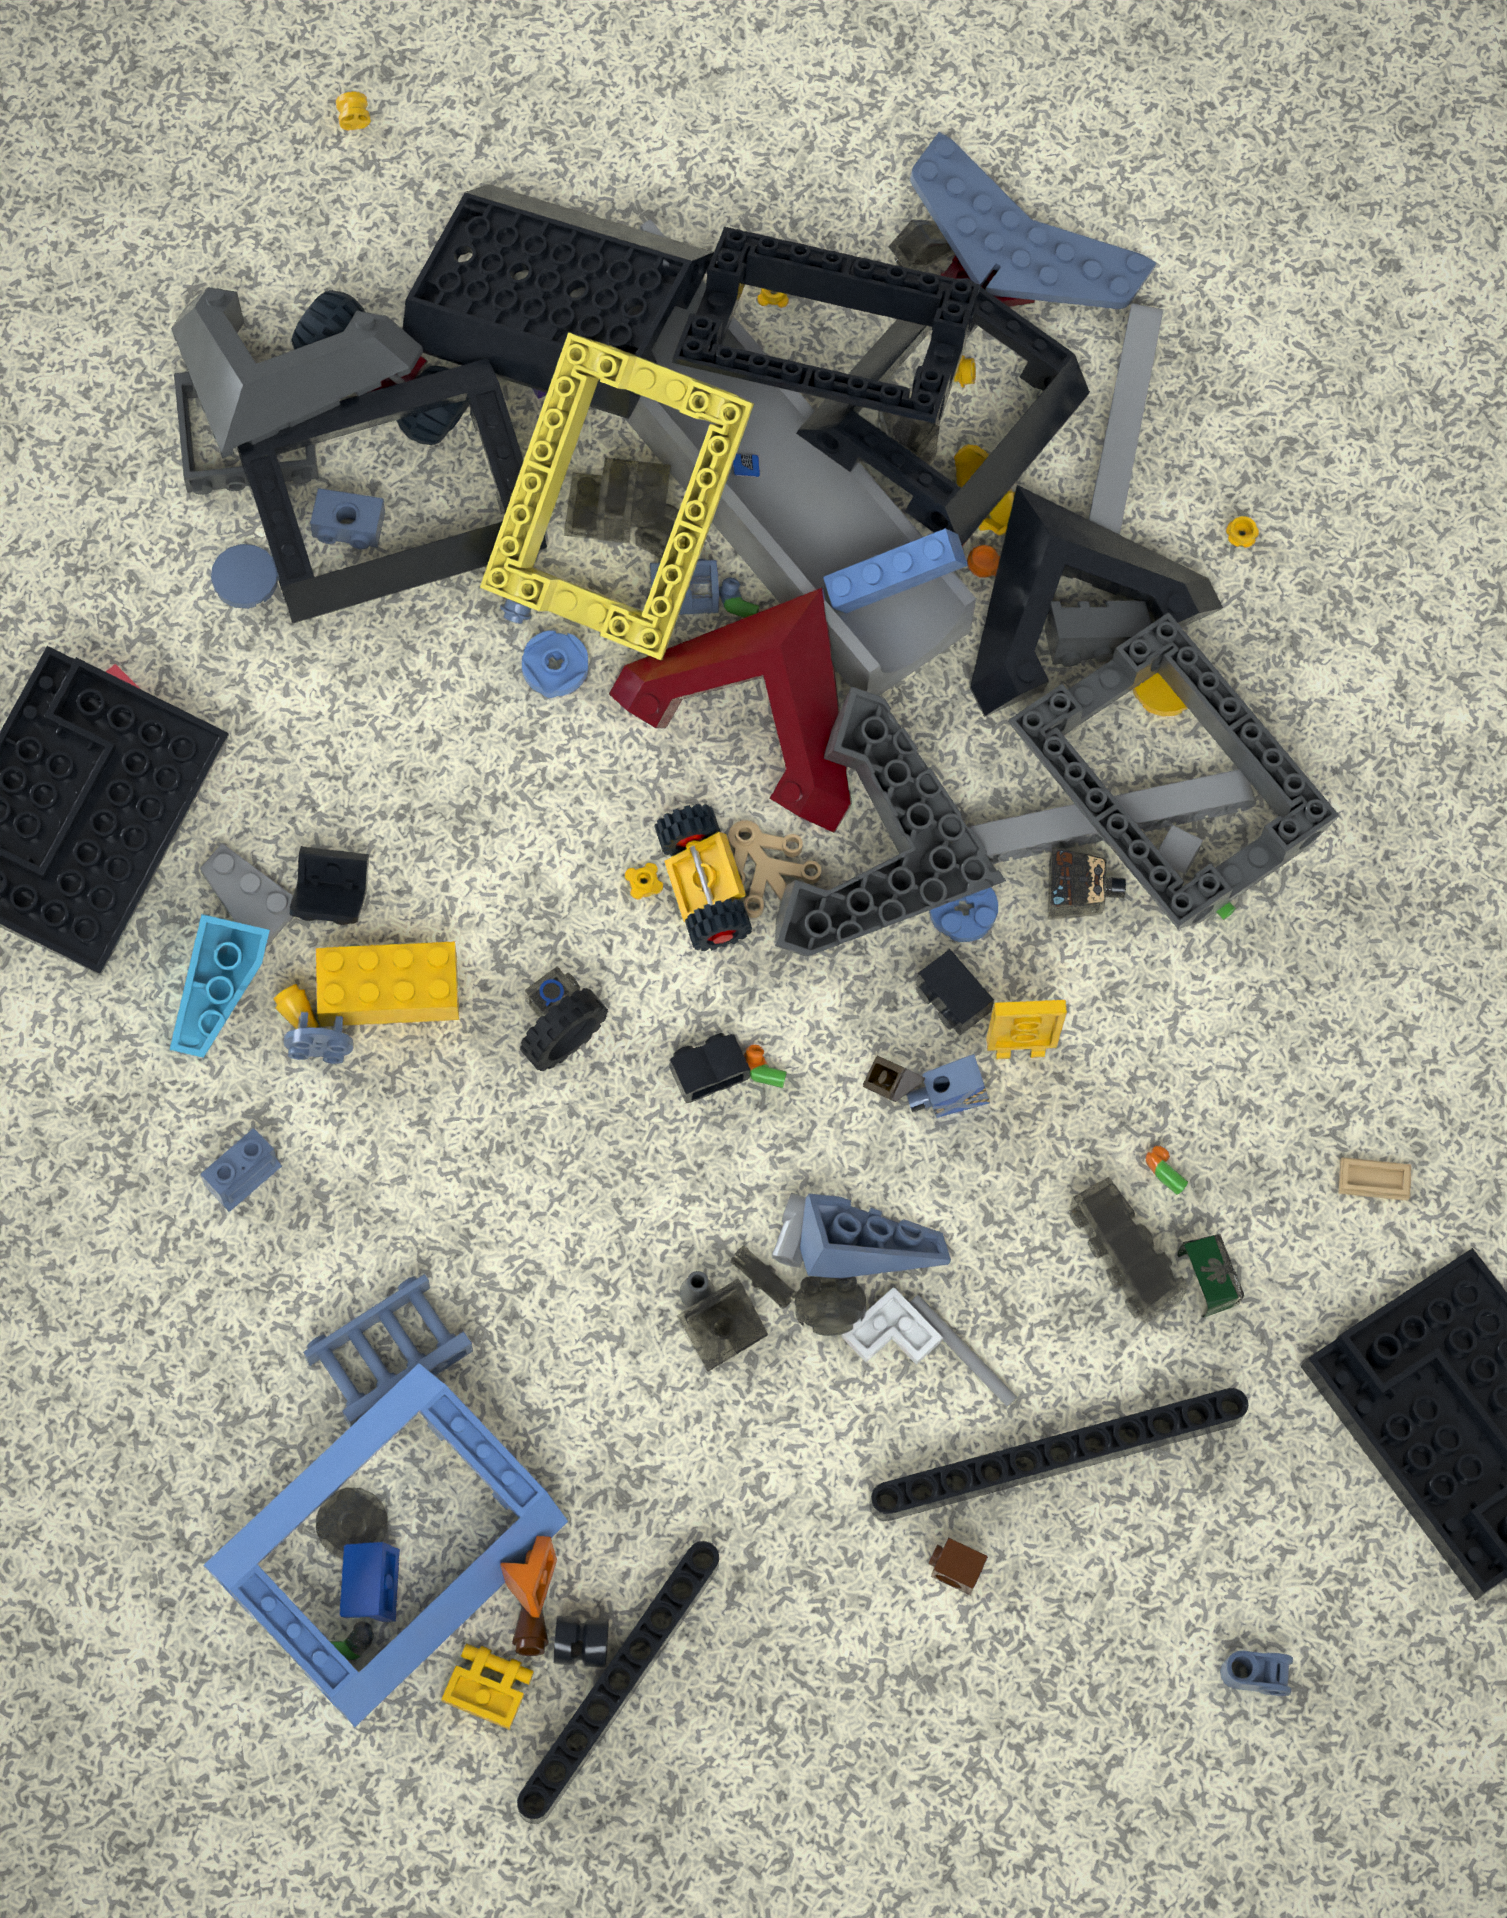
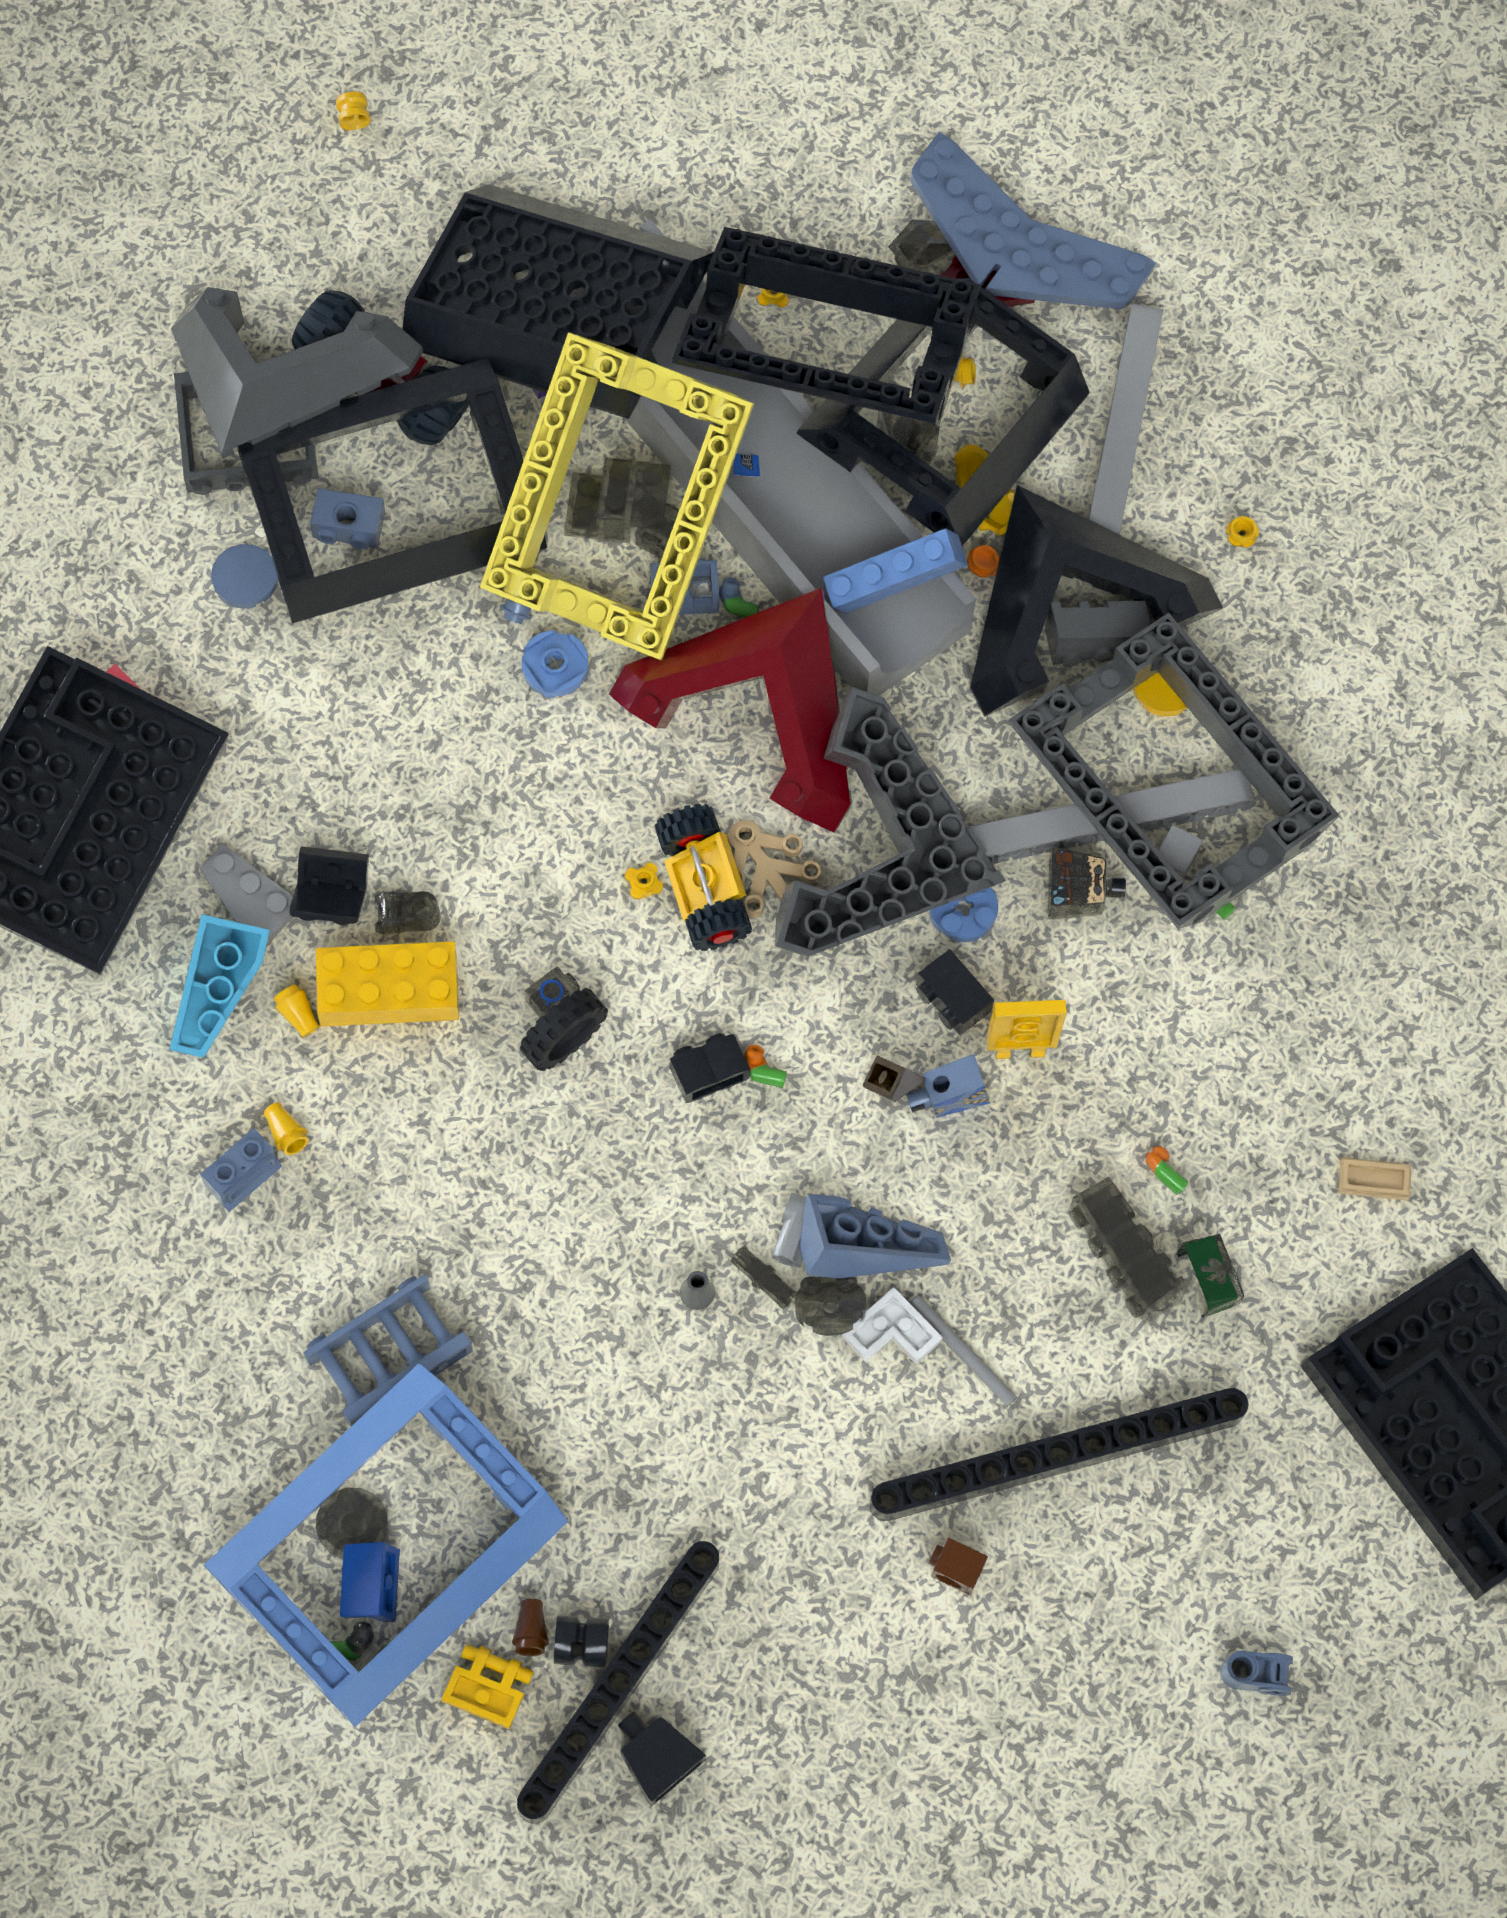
(285, 1129): none -> yellow cone
(318, 1042): sand blue plate -> none
(399, 911): none -> clear smoke piece
(531, 1580): orange slope -> none
(658, 1756): none -> black torso
(722, 1325): clear smoke slope -> none

